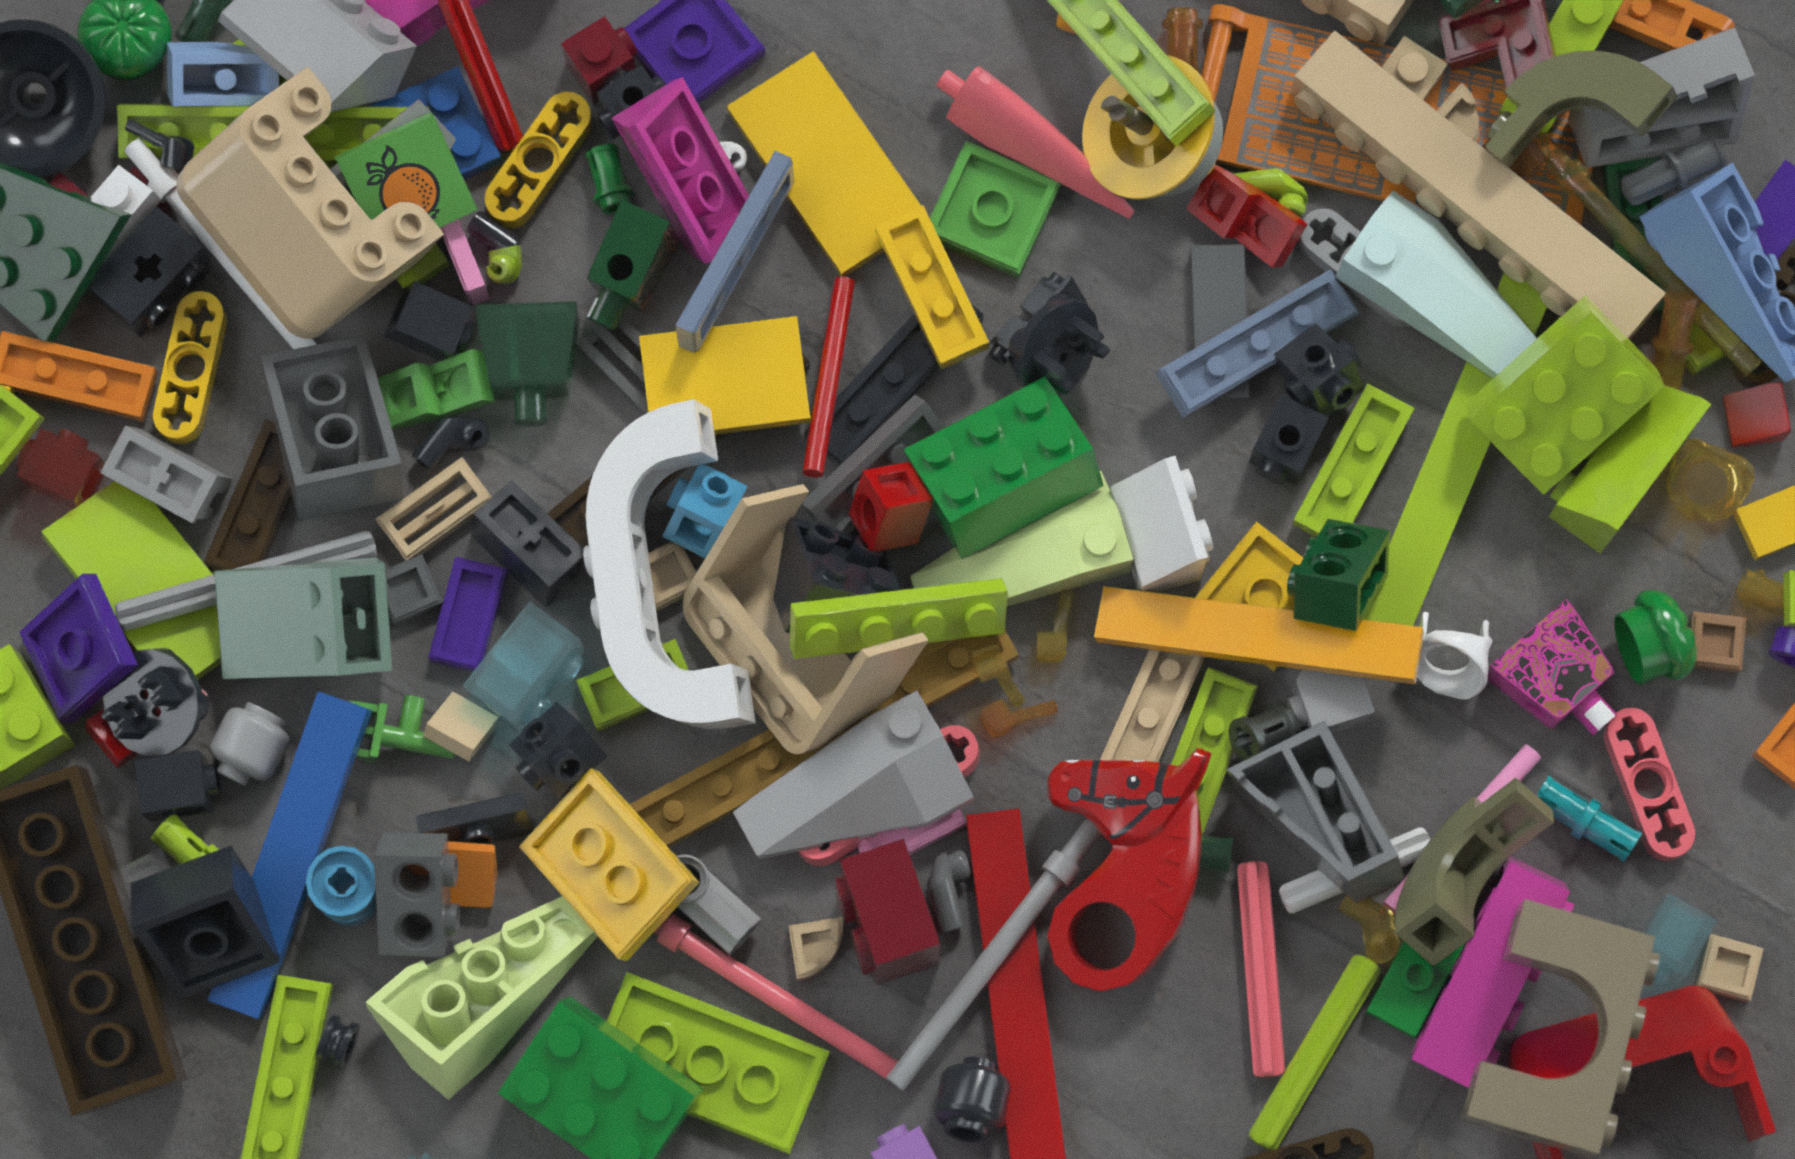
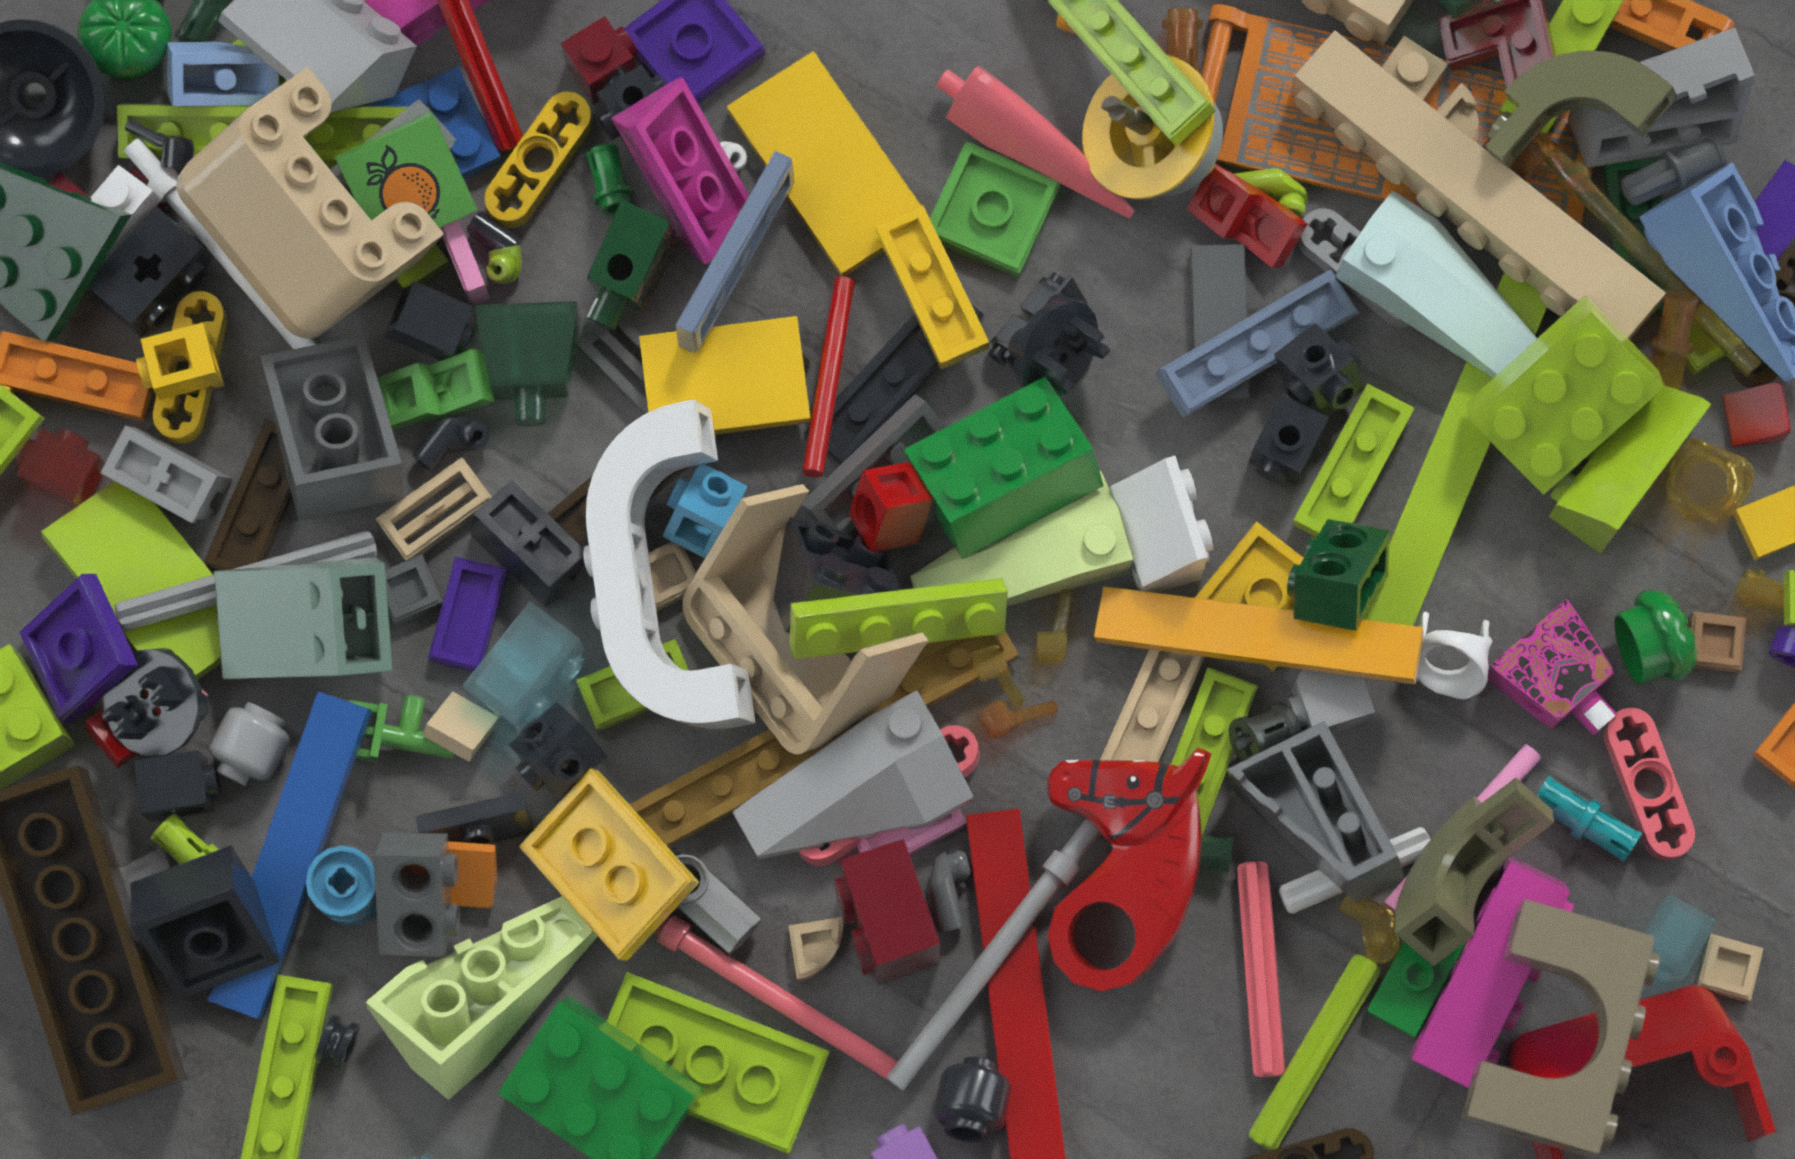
(183, 344): none -> yellow brick

